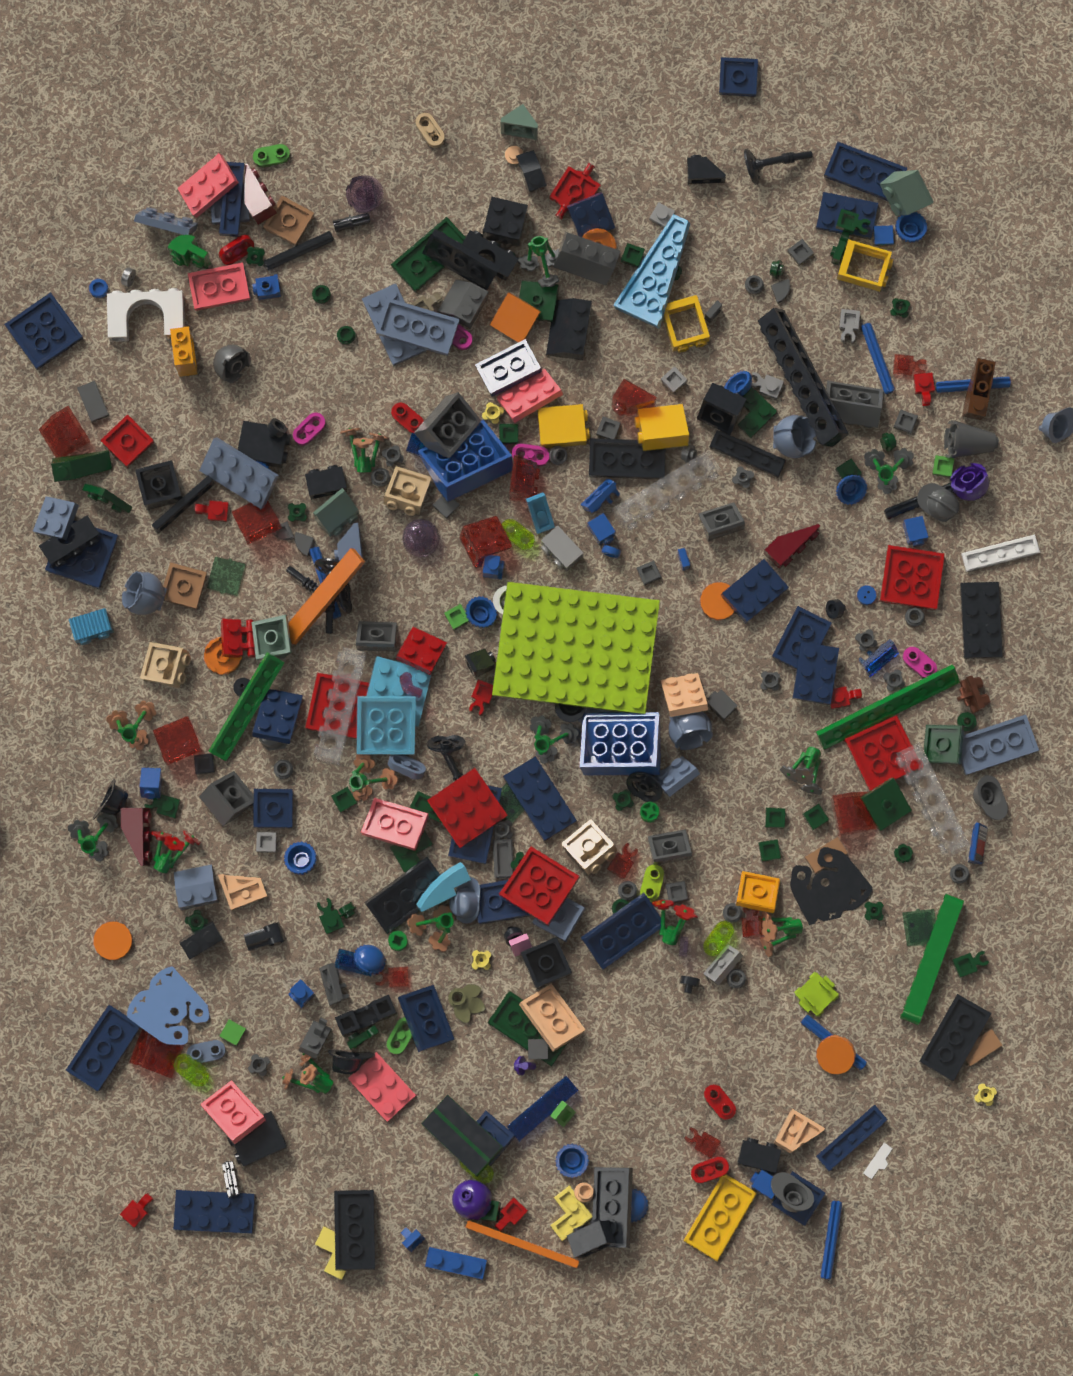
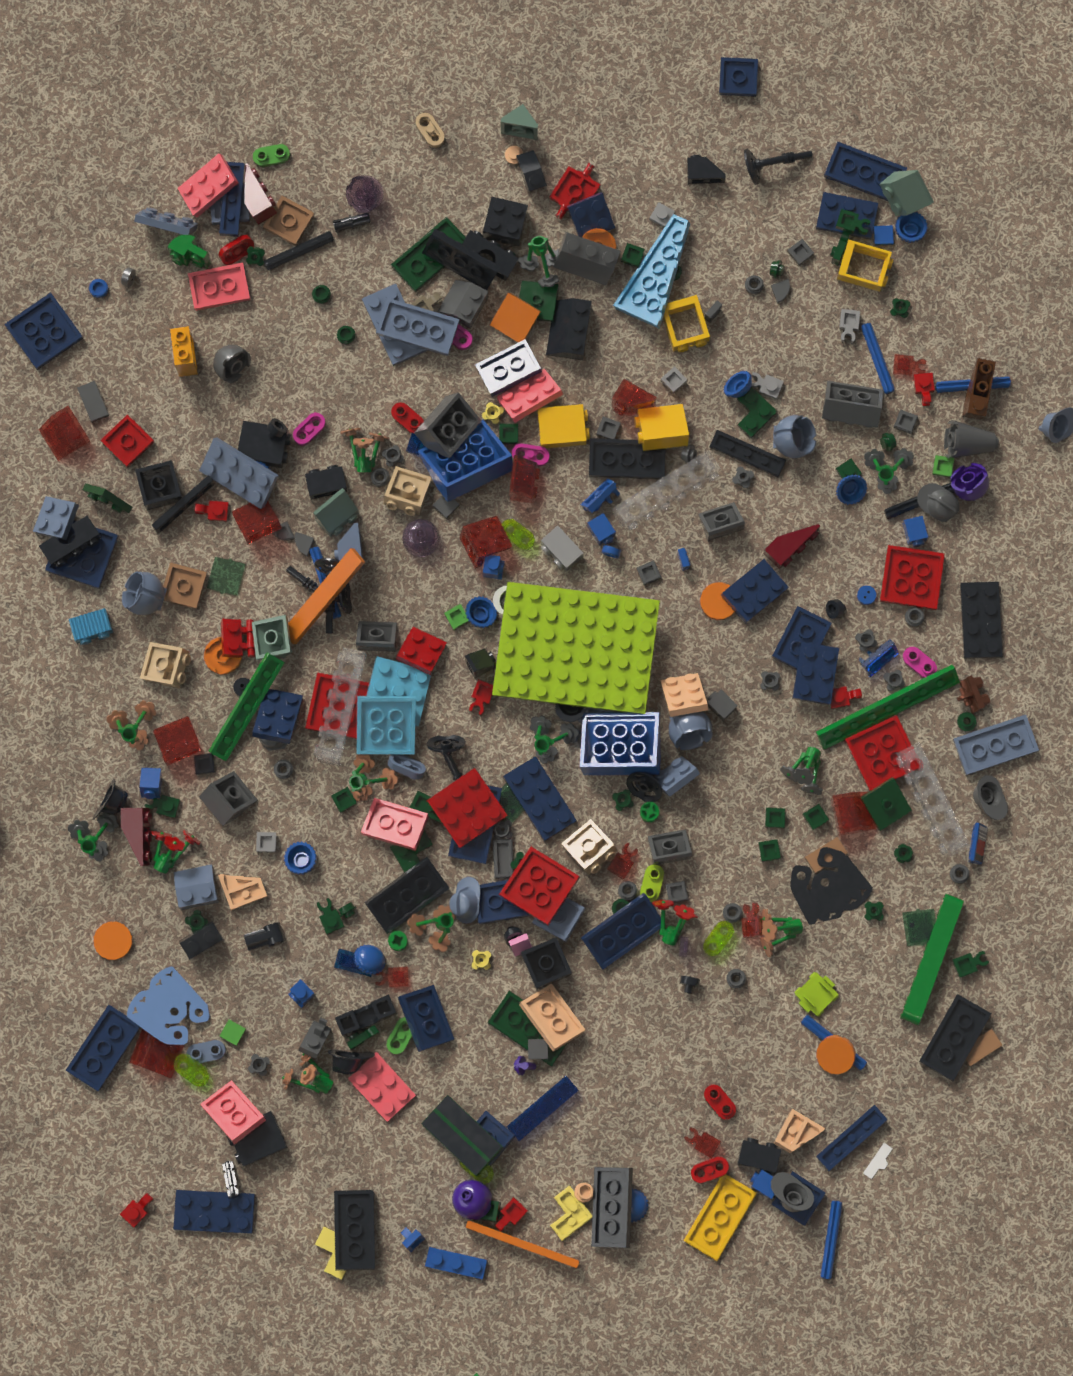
(80, 465): dark green slope -> none
(122, 304): white arch -> none
(272, 291): blue brick -> none
(272, 808): dark blue plate -> none
(297, 517): dark green plate -> none
(330, 980): dark grey plate -> none
(407, 685): clear pink arm -> none
(443, 887): medium azure slope -> none
(469, 1003): olive plate -> none
(540, 513): dark azure plate -> none
(562, 455): dark grey plate -> none
(563, 1113): bright green tile -> none
(572, 1156): blue hat -> none
(591, 1239): brick -> none
(721, 408): black brick -> none
(723, 964): light grey plate -> none
(757, 892): light orange tile -> none
(811, 383): black brick -> none
(944, 744): dark green plate -> none
(990, 1094): light yellow plate -> none
(1000, 553): white tile -> none

